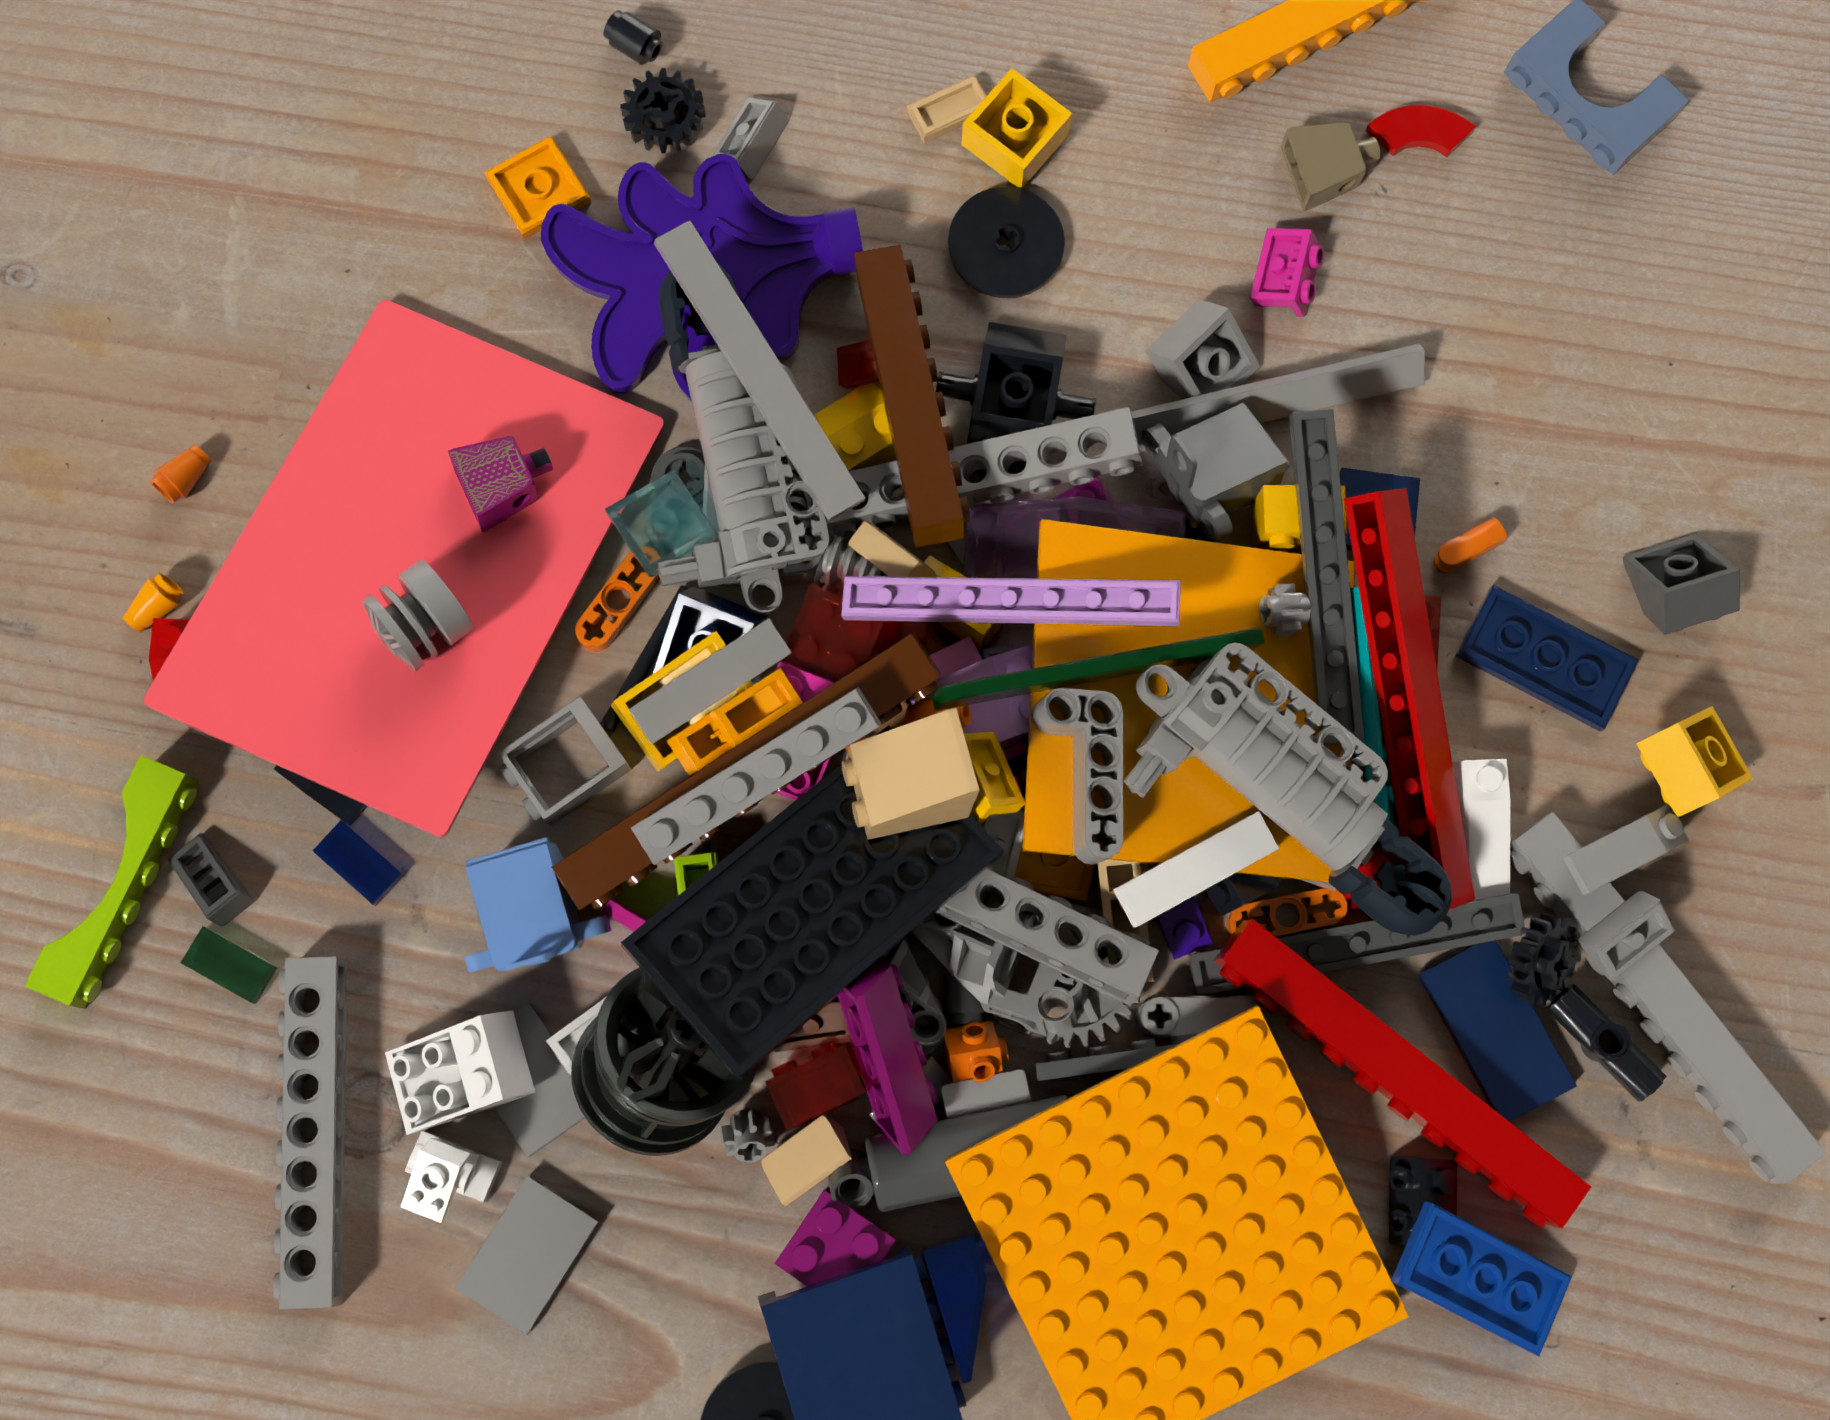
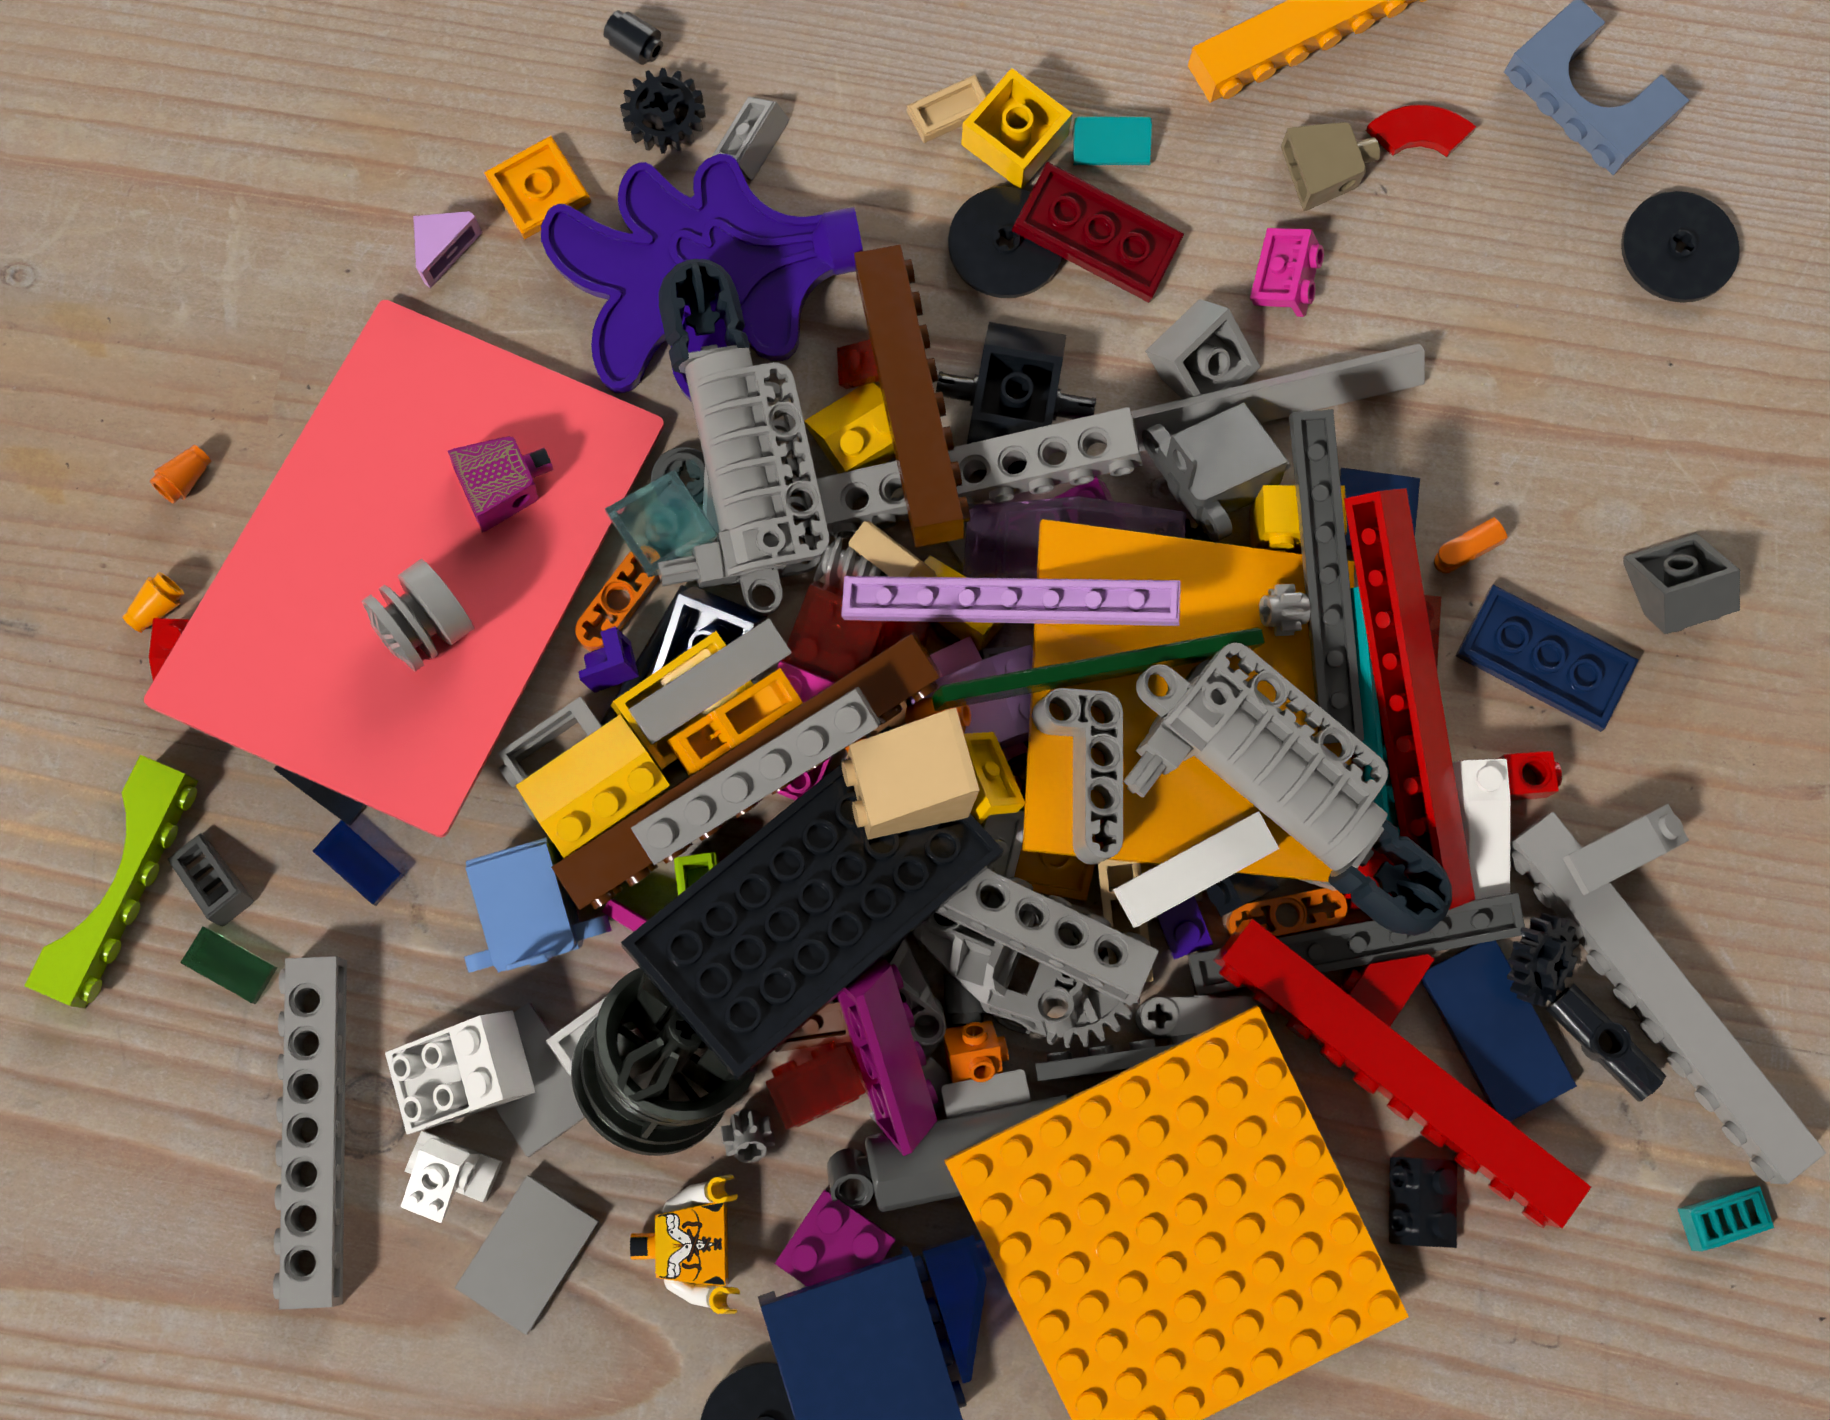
(441, 241): none -> lavender slope
(592, 786): none -> yellow slope
(609, 664): none -> dark purple panel
(692, 1245): none -> torso
(759, 370): light grey tile -> none
(806, 1158): tan slope -> none
(1098, 232): none -> dark red tile
(1112, 140): none -> teal slope
(1386, 985): none -> red slope
(1481, 1278): blue tile -> none
(1546, 770): none -> red brick
(1627, 934): light grey slope -> none
(1694, 762): yellow brick -> none
(1696, 1230): none -> teal slope
(1708, 253): none -> black piece

